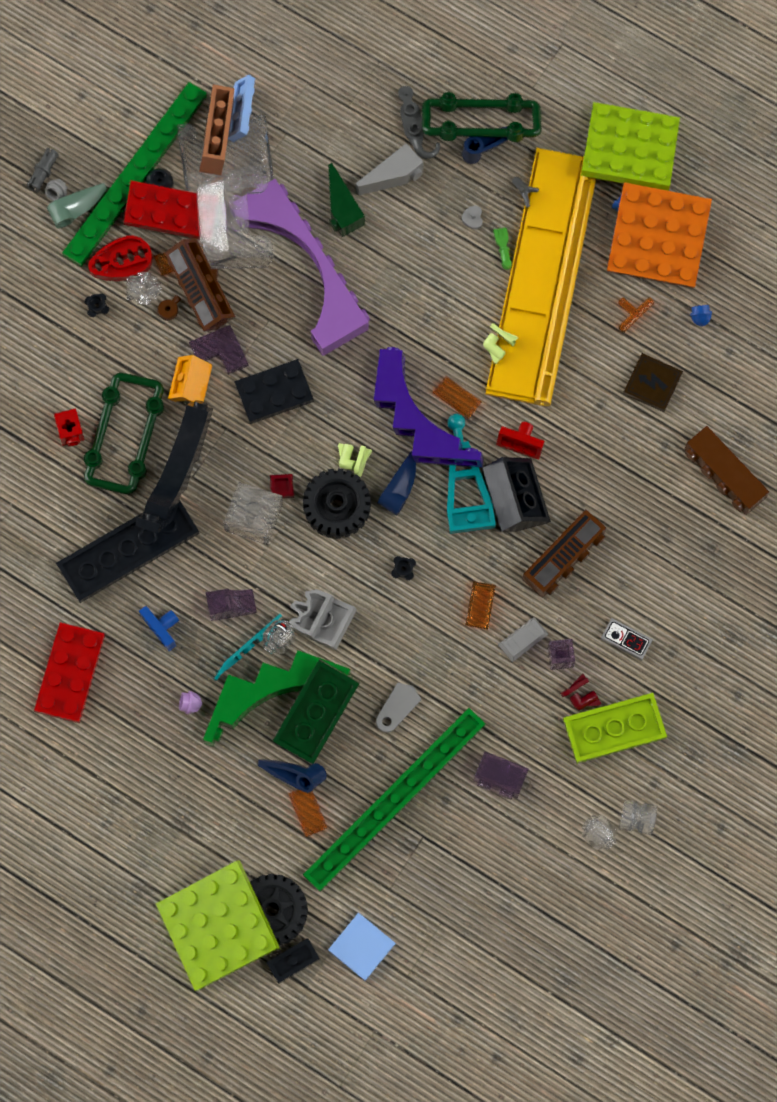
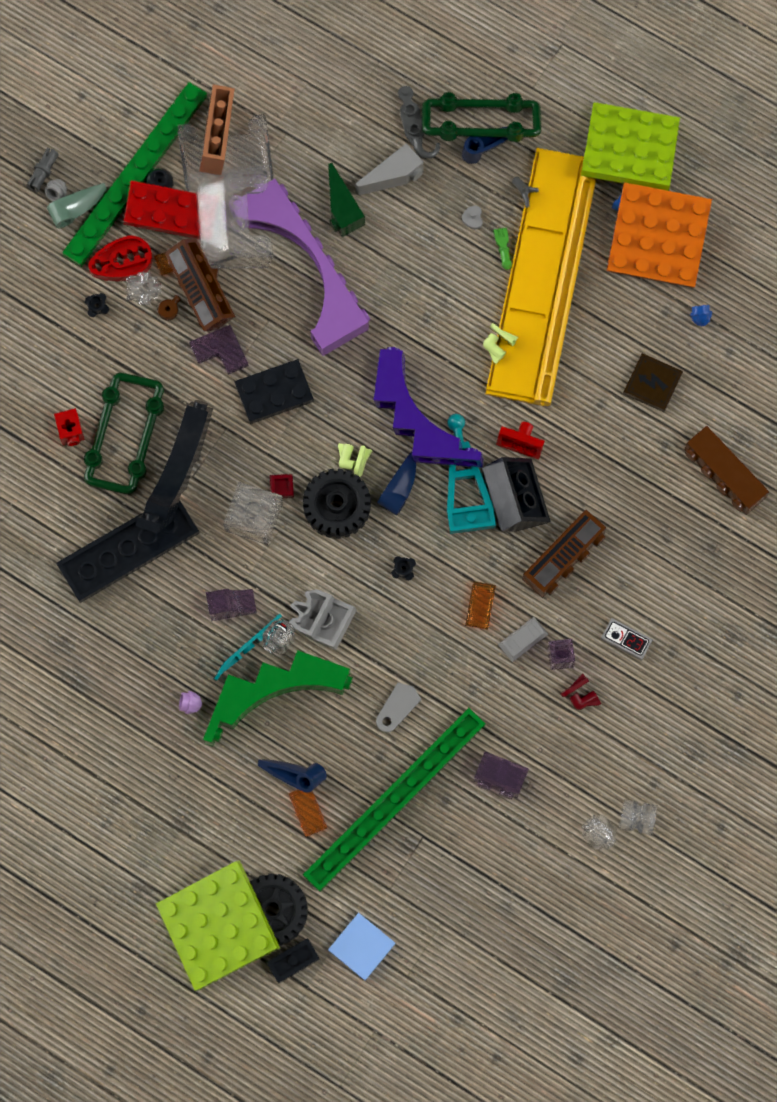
(69, 672): red plate -> none
(160, 626): blue tile -> none
(190, 379): light orange panel -> none
(241, 108): light blue plate -> none
(316, 711): dark green plate -> none
(457, 397): clear orange tile -> none
(614, 728): lime plate -> none
(634, 313): clear orange piece -> none

